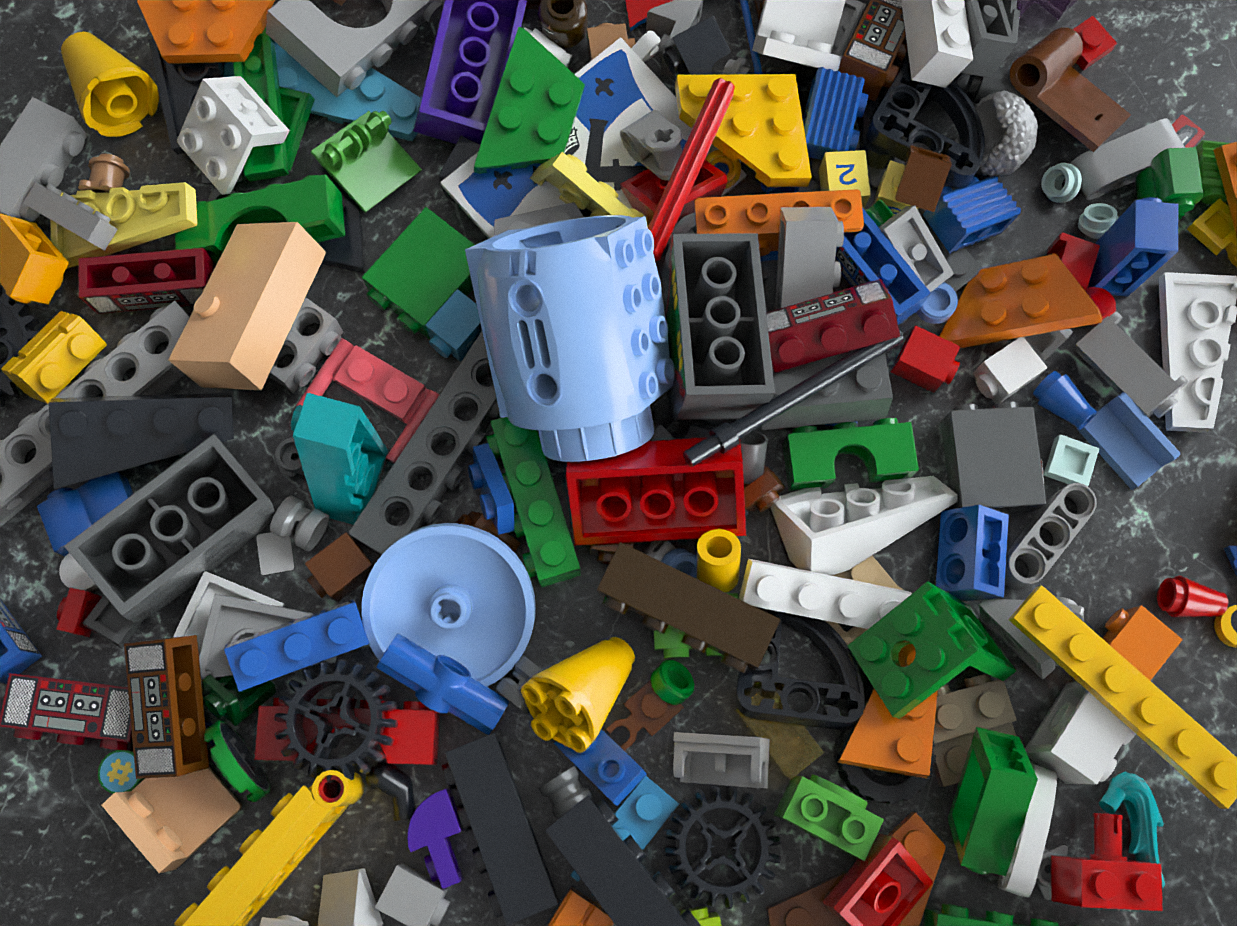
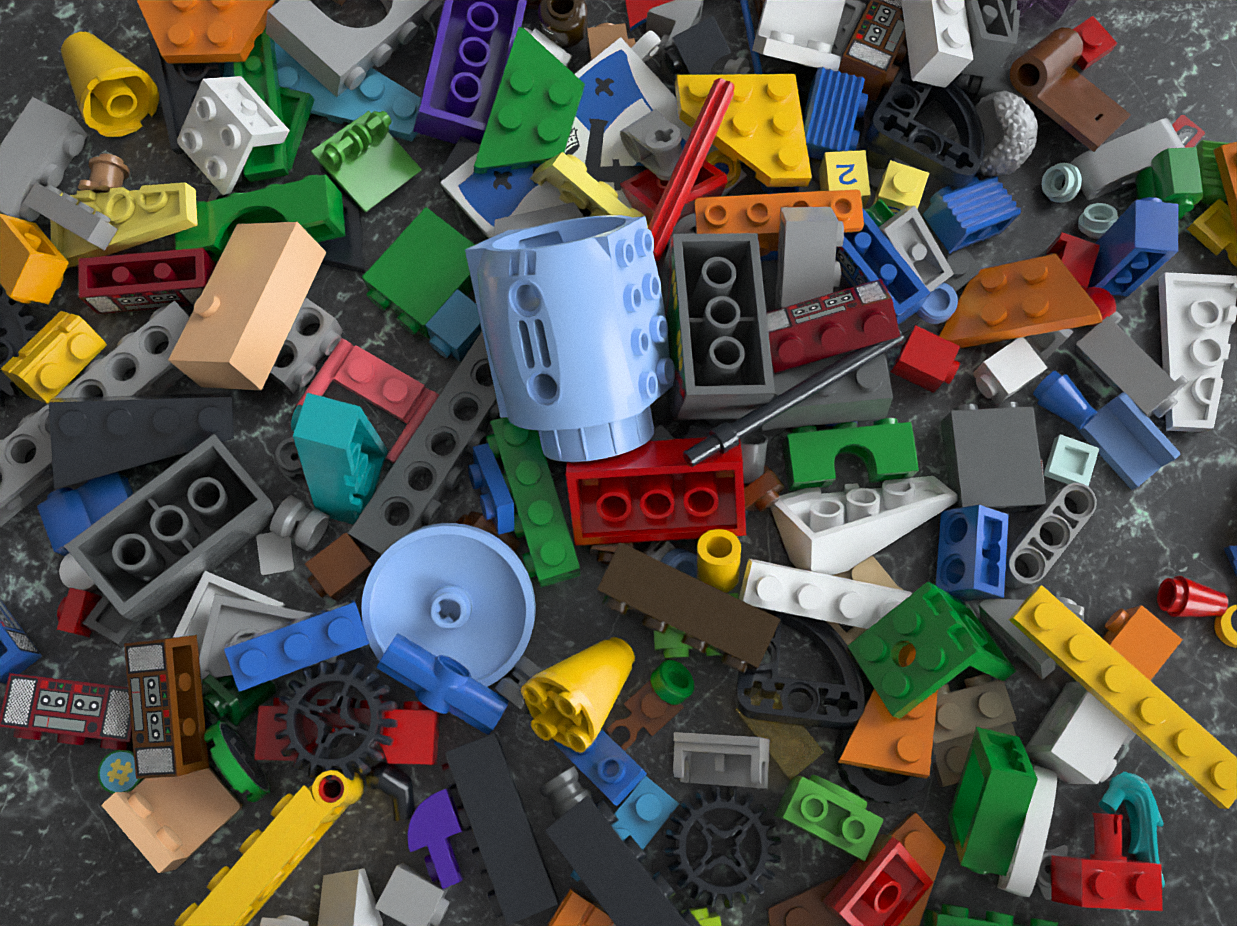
(923, 178): reddish brown panel -> none

